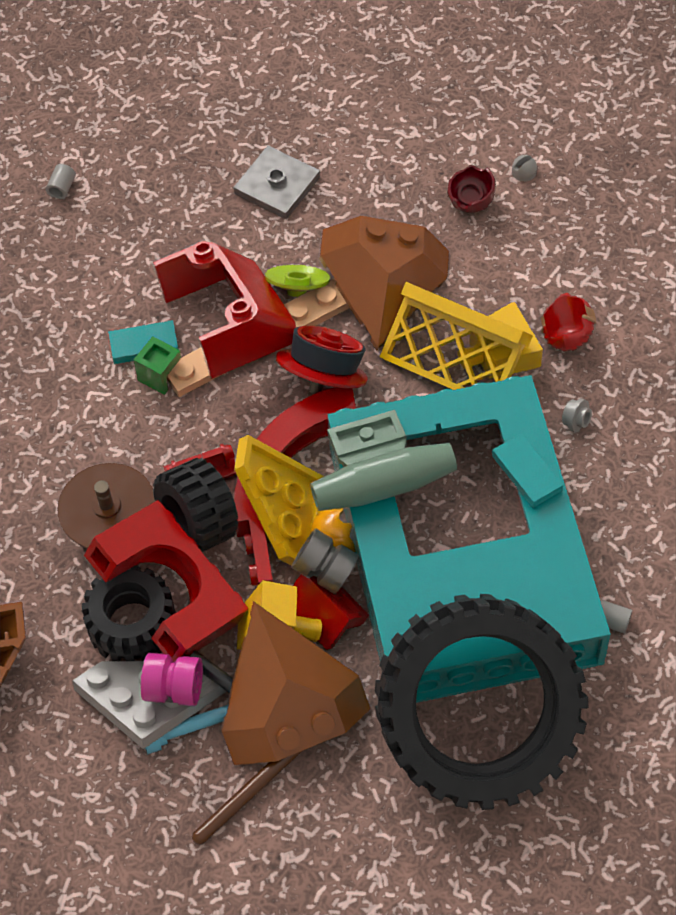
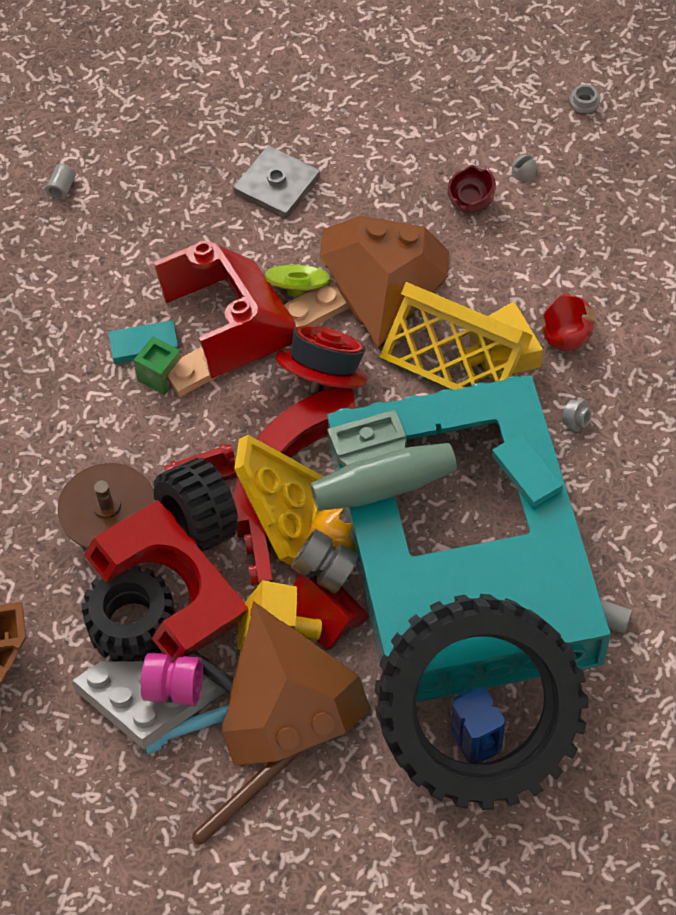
(477, 725): none -> blue brick
(582, 93): none -> light grey plate

